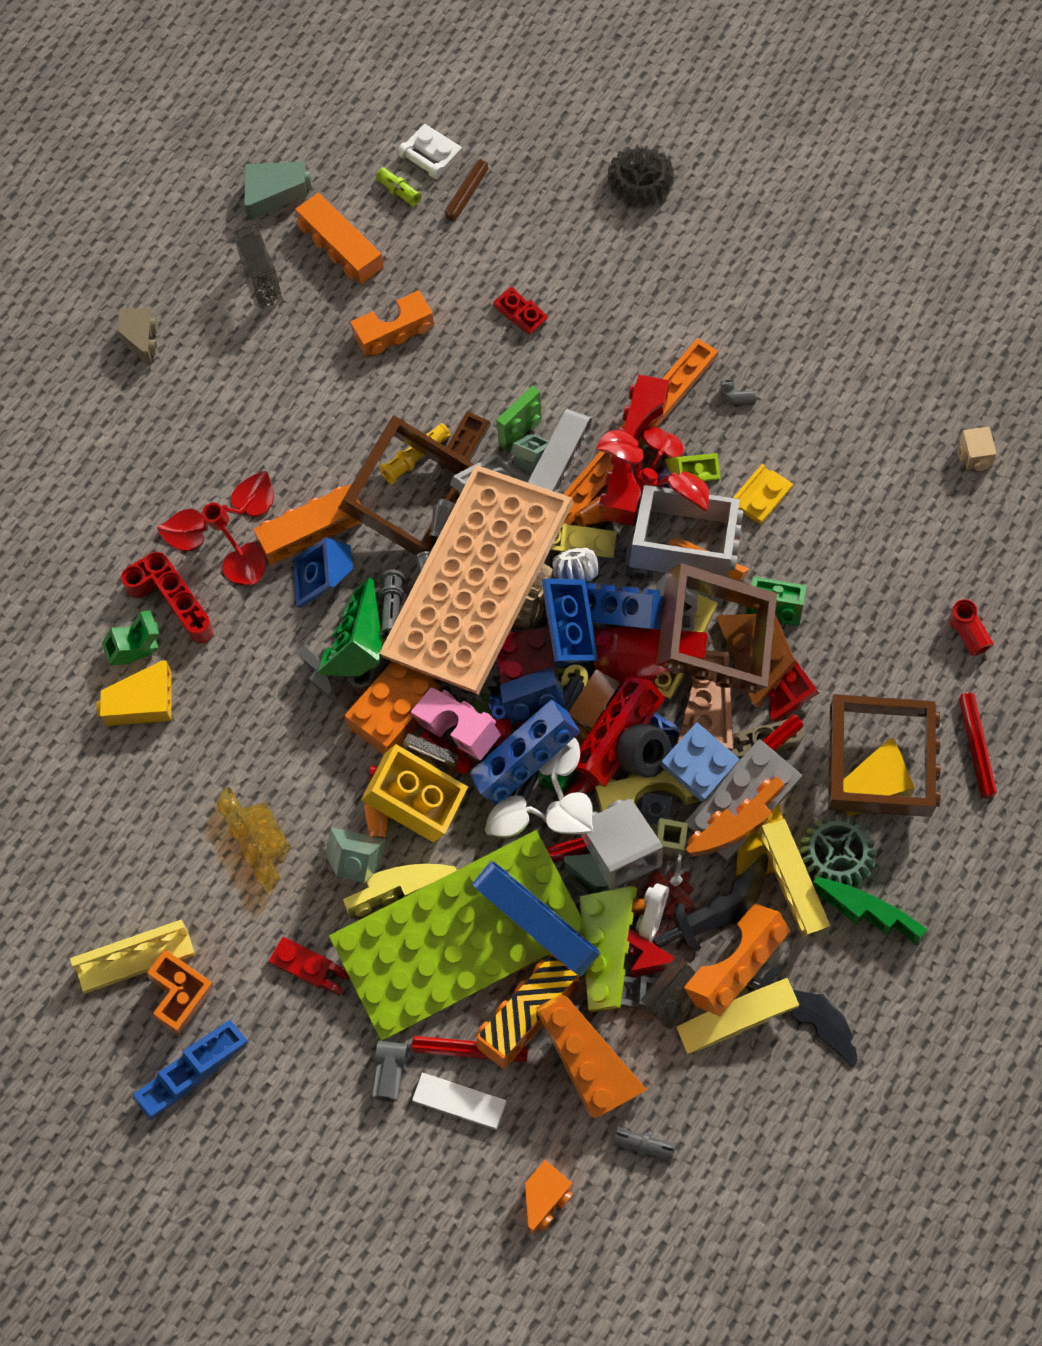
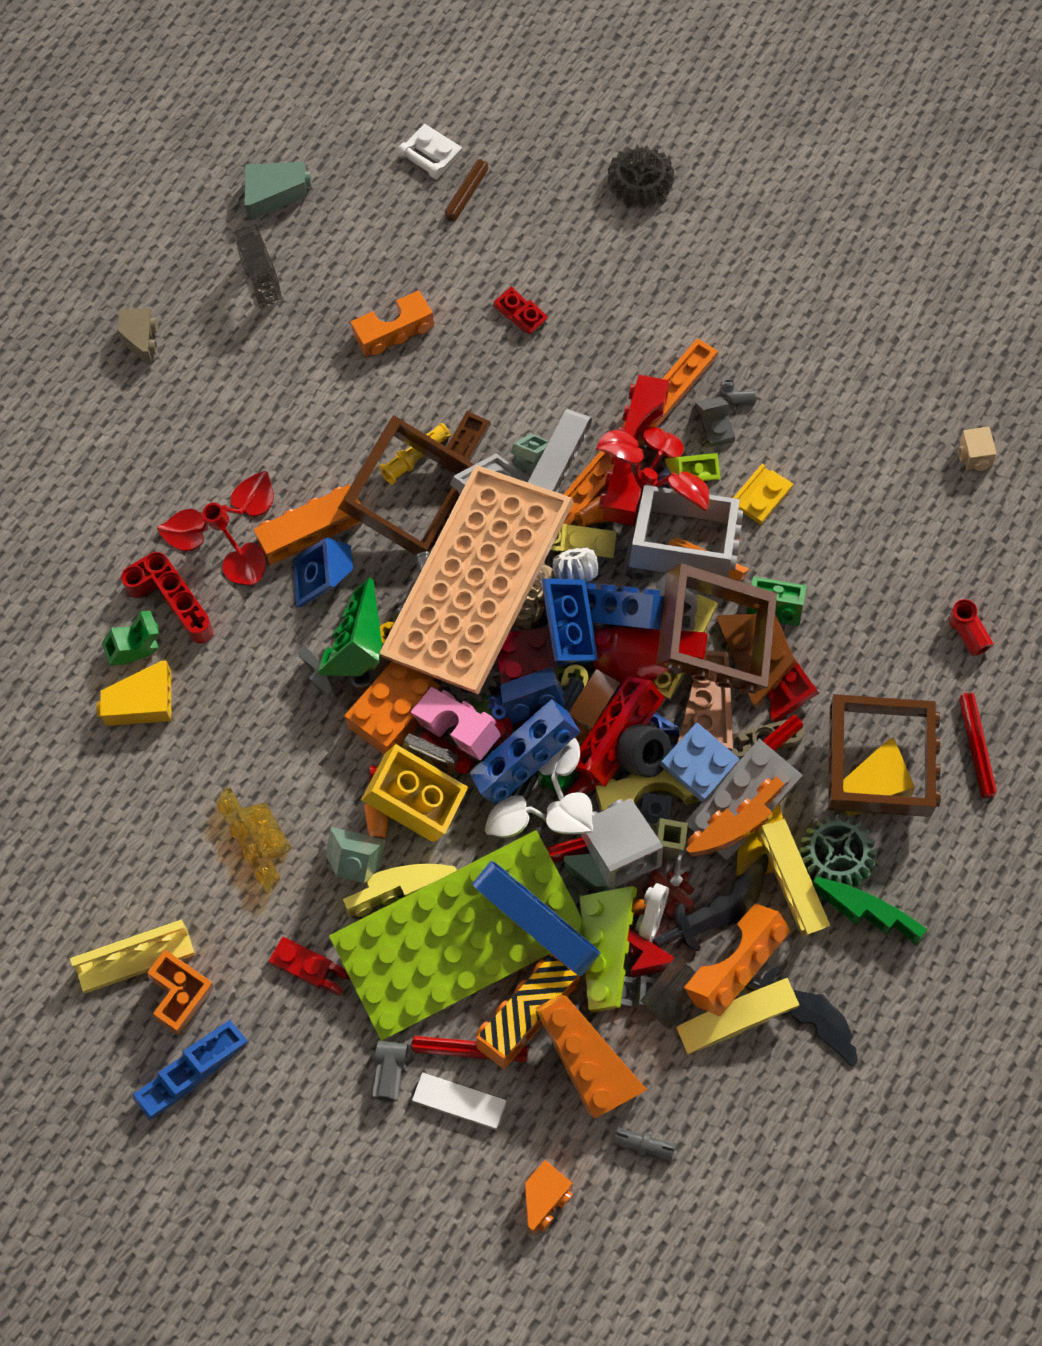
(339, 238): orange brick -> none
(385, 596): dark grey pin -> none
(409, 194): lime pin -> none
(440, 515): dark grey cone -> none
(519, 418): bright green plate -> none
(715, 420): none -> dark grey slope

